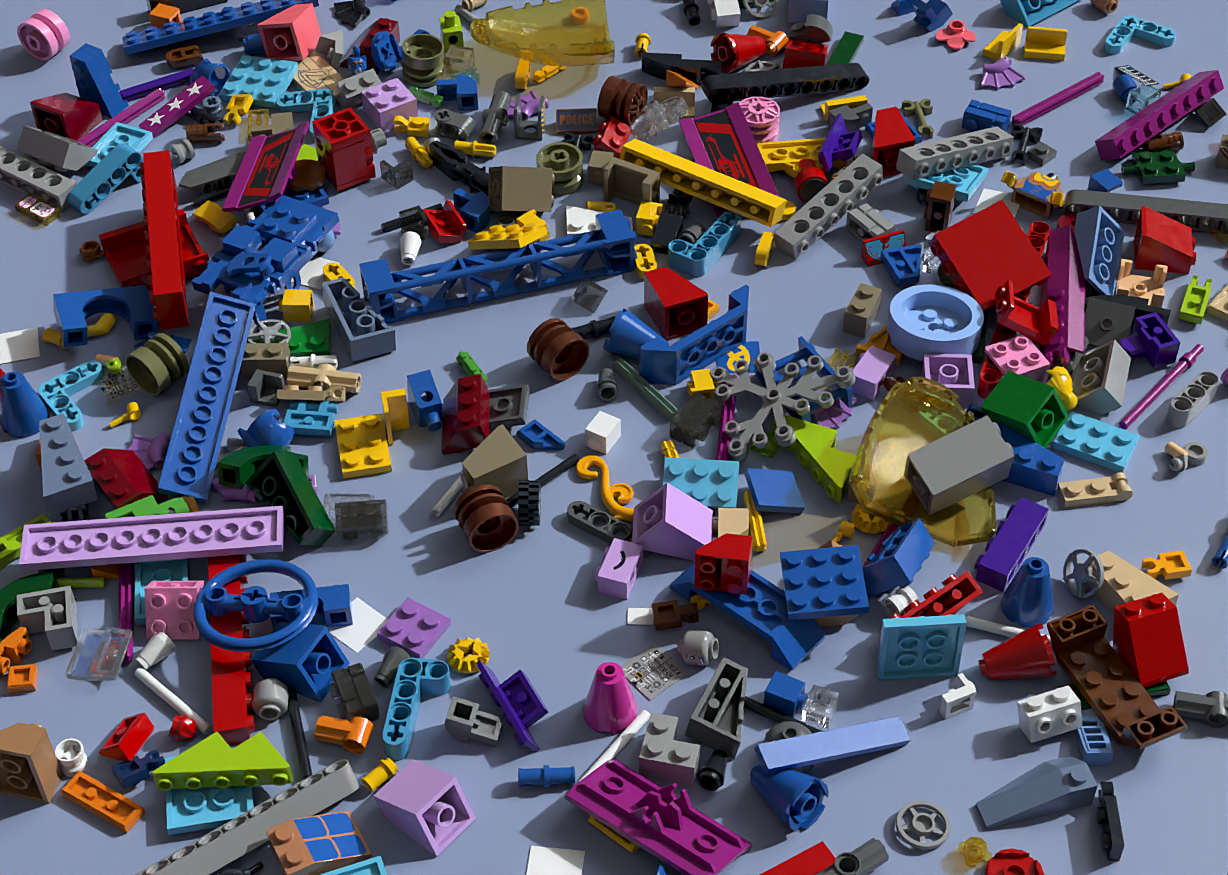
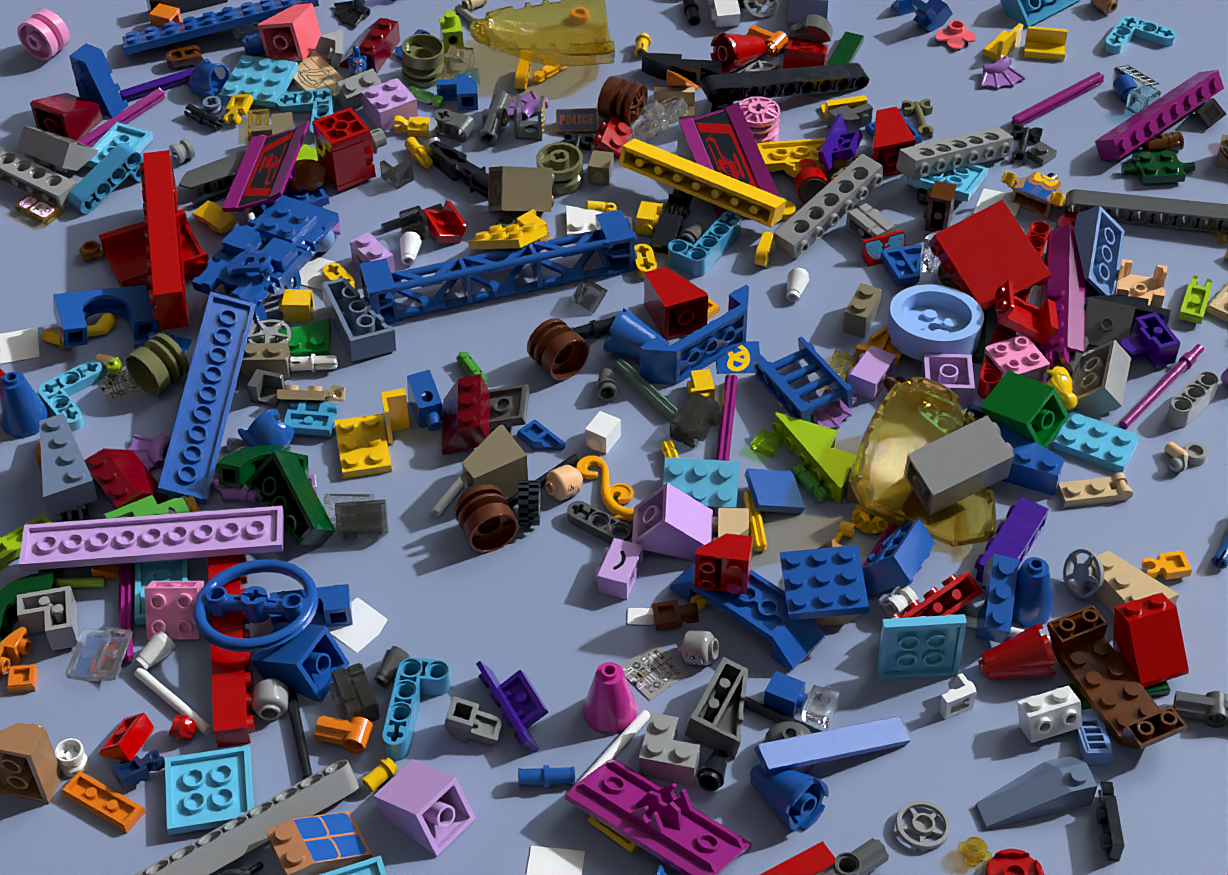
(132, 414): yellow hand -> none
(178, 106): magenta tile -> none
(201, 134): reddish brown hinge -> none
(217, 765): lime slope -> none
(325, 376): tan piece -> none
(367, 249): none -> lavender brick
(385, 51): blue tile -> none
(414, 628): medium lavender plate -> none
(468, 664): yellow gear -> none
(473, 209): blue brick -> none
(475, 148): yellow axle -> none
(563, 482): none -> light nougat head
(630, 182): dark tan panel -> none
(774, 398): light grey plant -> none
(796, 283): none -> white cone
(810, 483): none -> bright green axle
(983, 116): blue brick -> none
(1000, 585): none -> blue arch
(1104, 181): blue panel -> none
(1162, 242): red slope -> none
(1183, 78): yellow hand -> none

